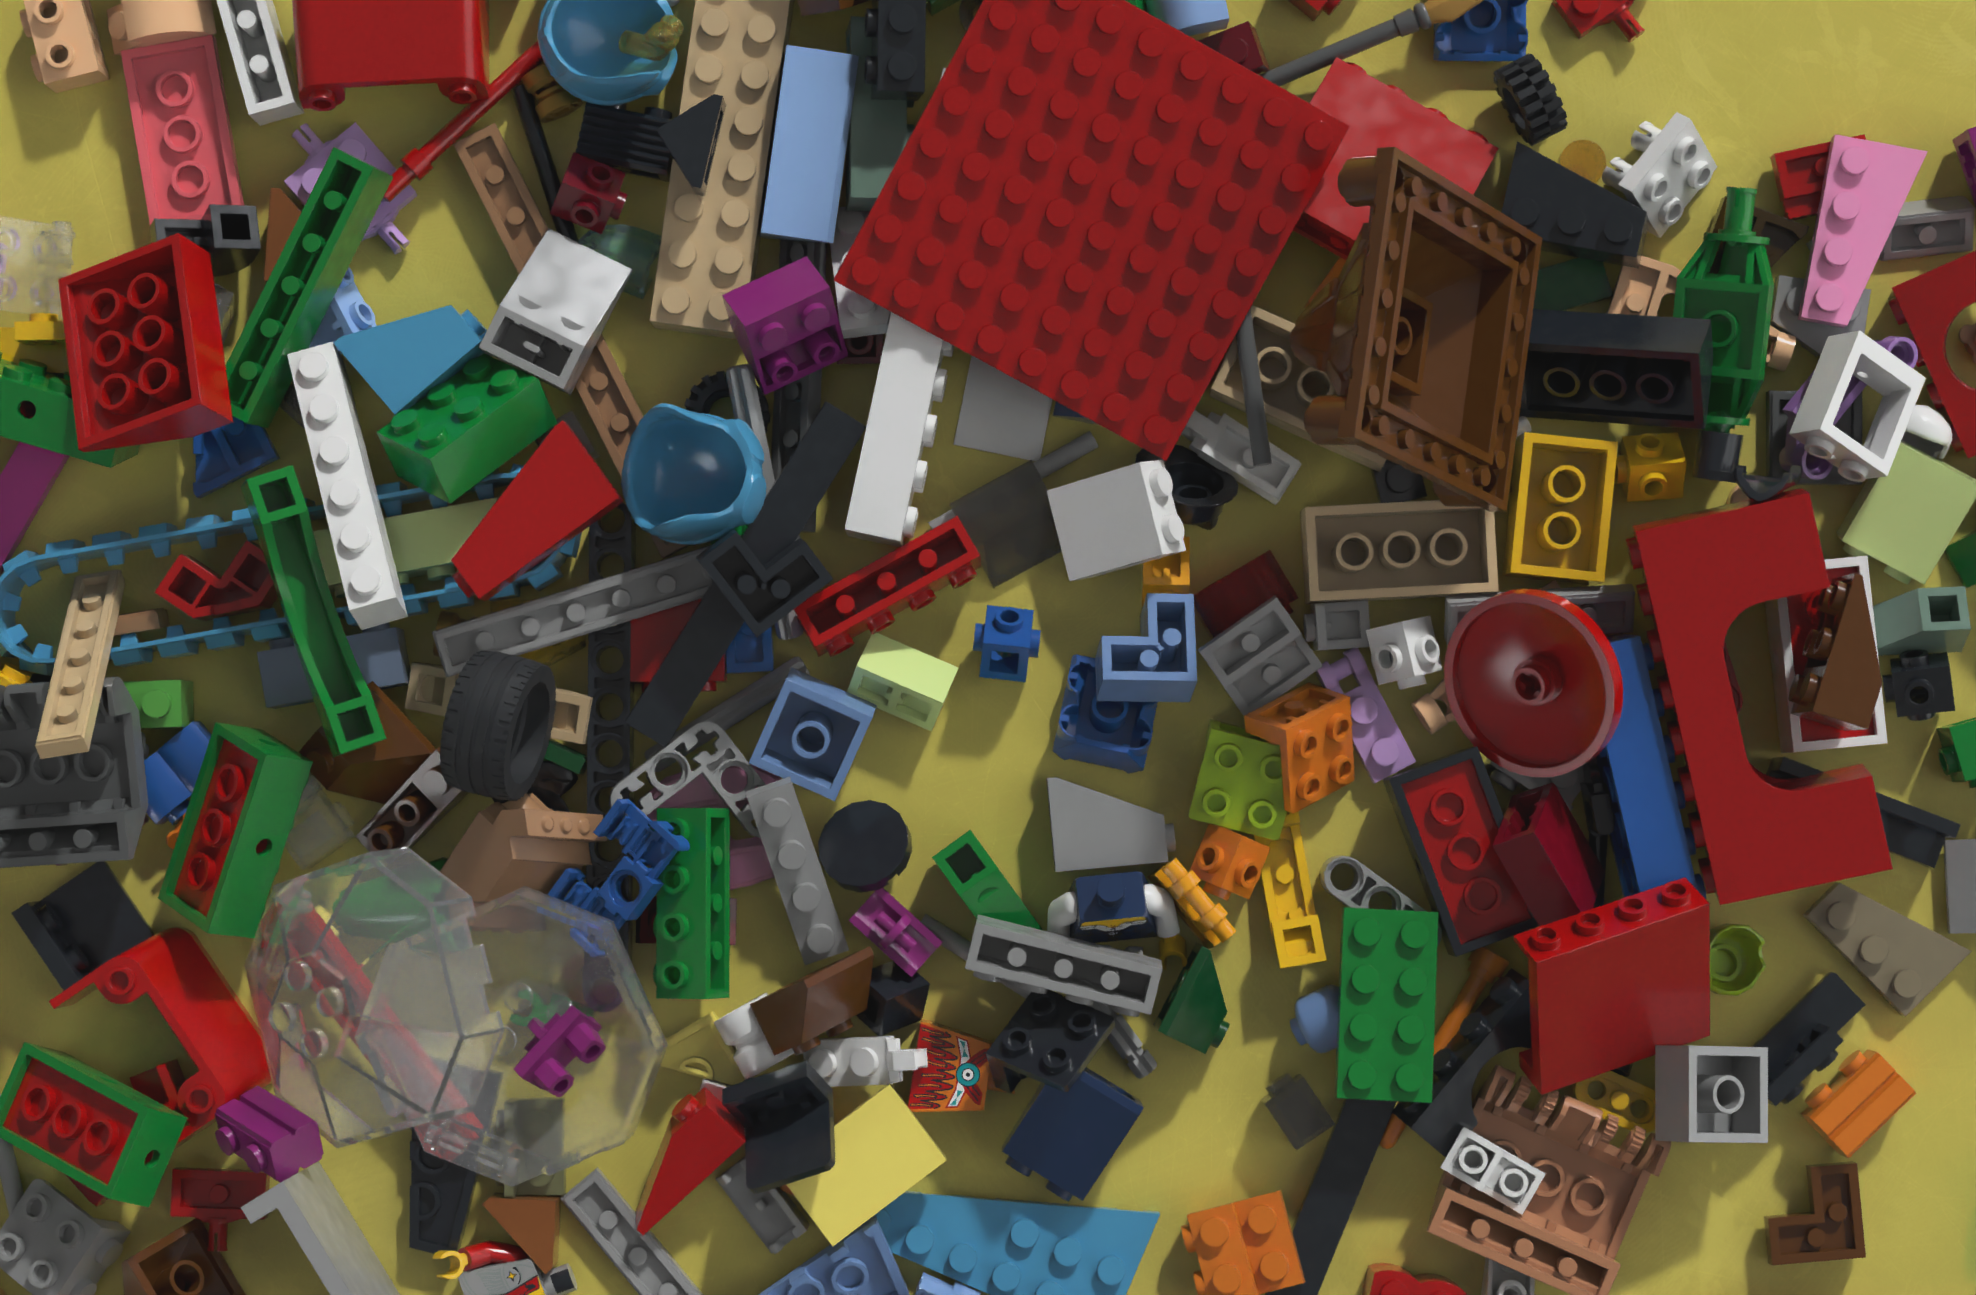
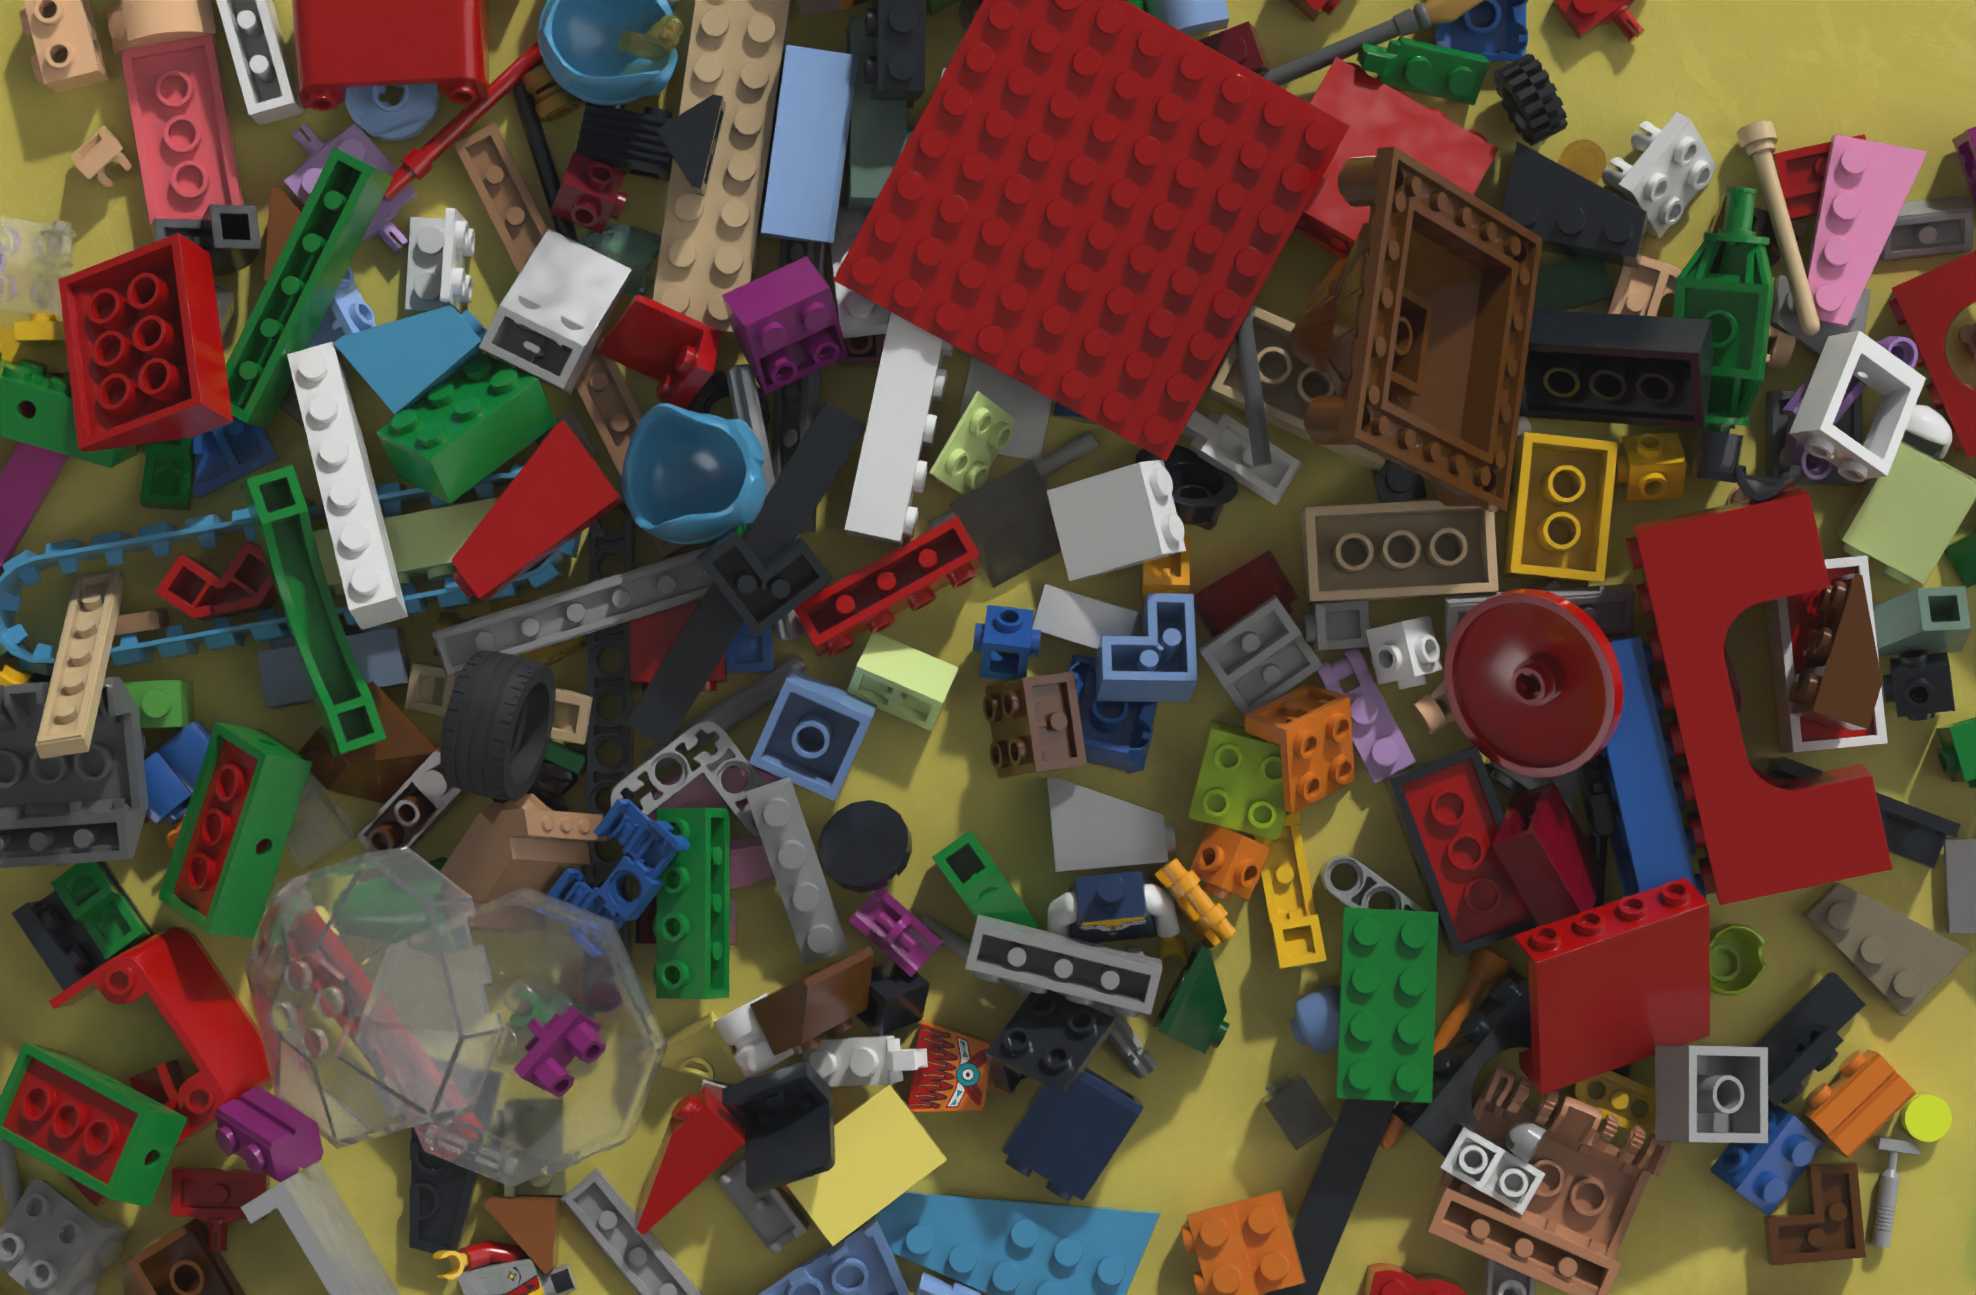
(97, 154): none -> light nougat tile
(100, 908): none -> green slope
(168, 474): none -> green slope
(393, 123): none -> light blue plate
(438, 262): none -> white bracket
(664, 347): none -> red bracket
(974, 445): none -> yellowish green hinge
(1034, 725): none -> reddish brown bracket
(1082, 617): none -> white slope
(1426, 68): none -> green hinge
(1524, 1139): none -> light grey hinge
(1758, 142): none -> tan piece
(1769, 1169): none -> blue bracket
(1888, 1189): none -> light grey piece
(1926, 1118): none -> neon yellow tile

